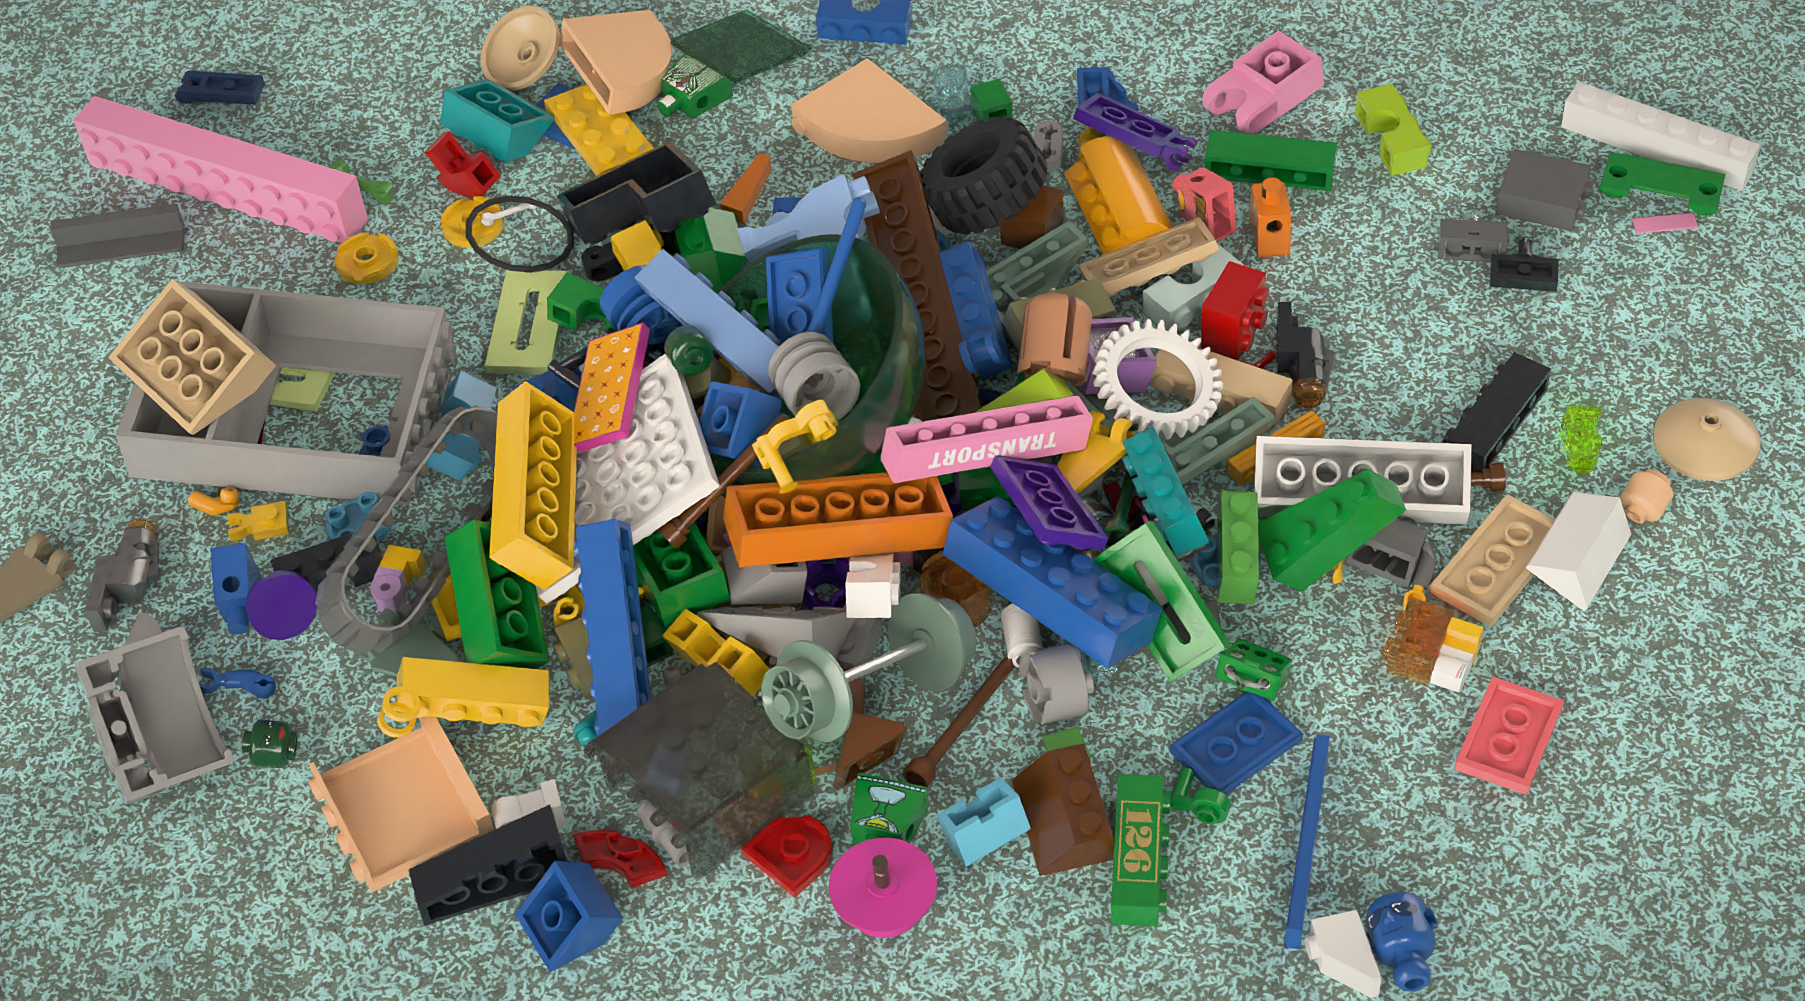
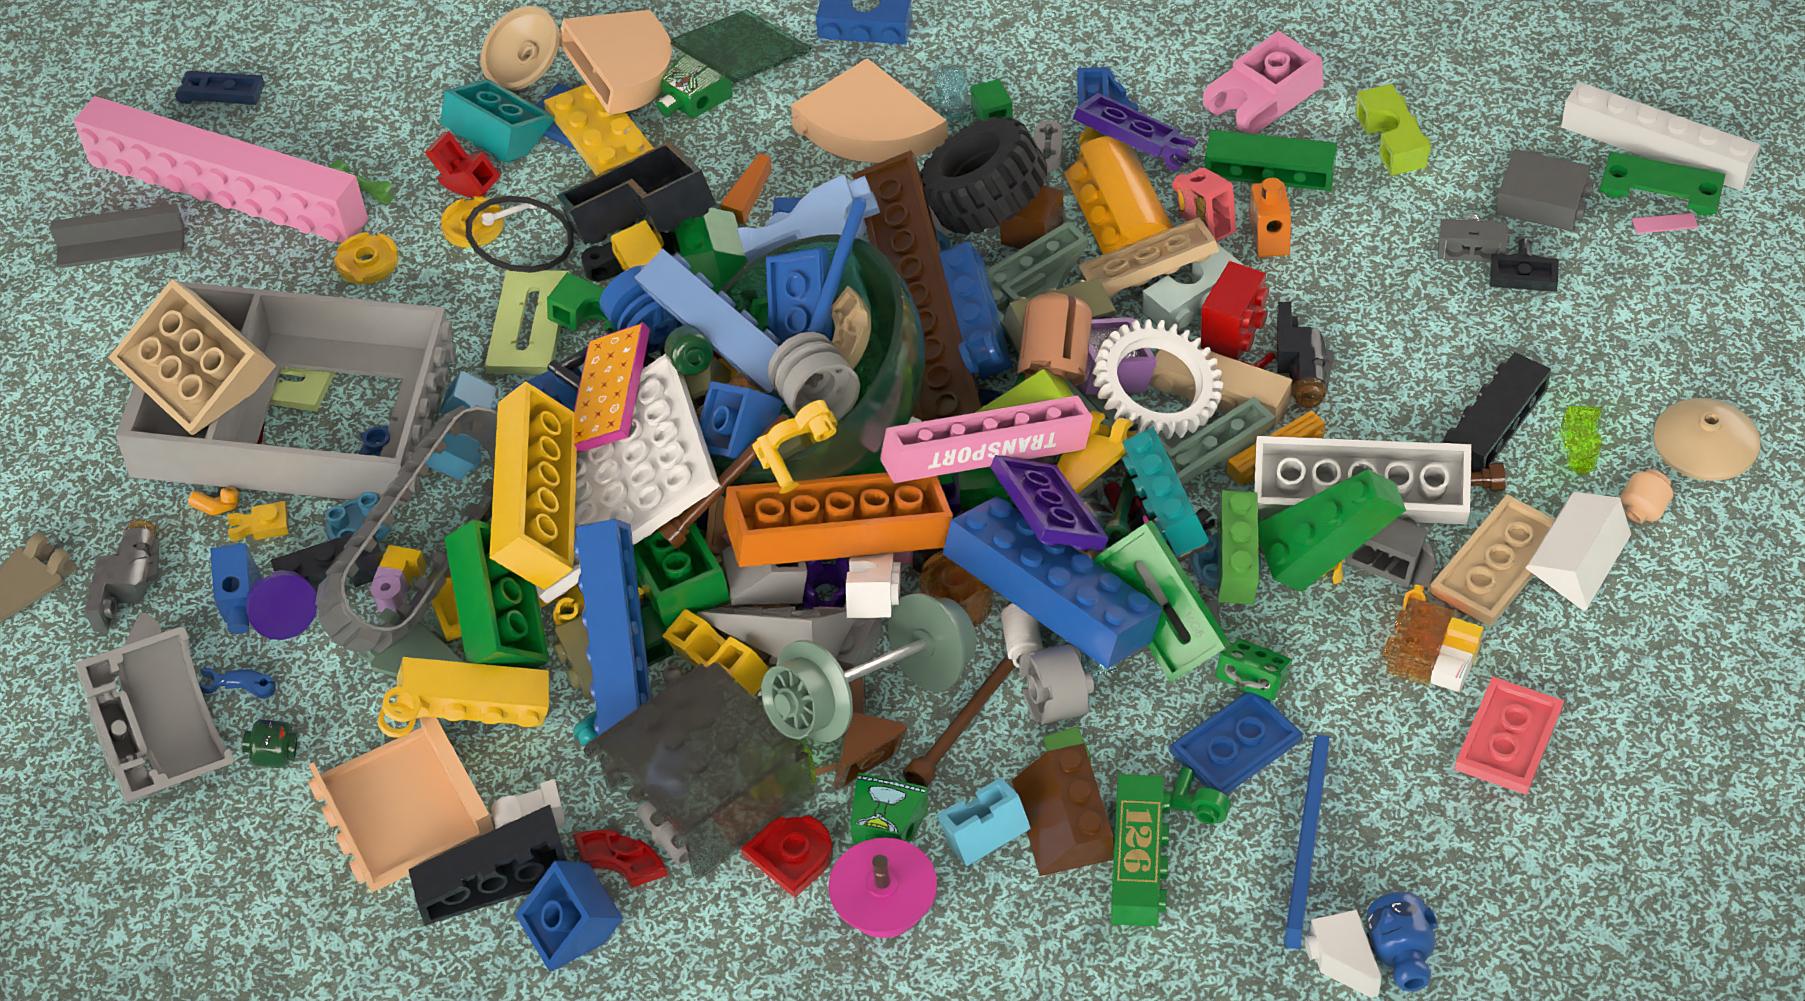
(851, 325): none -> tan tile

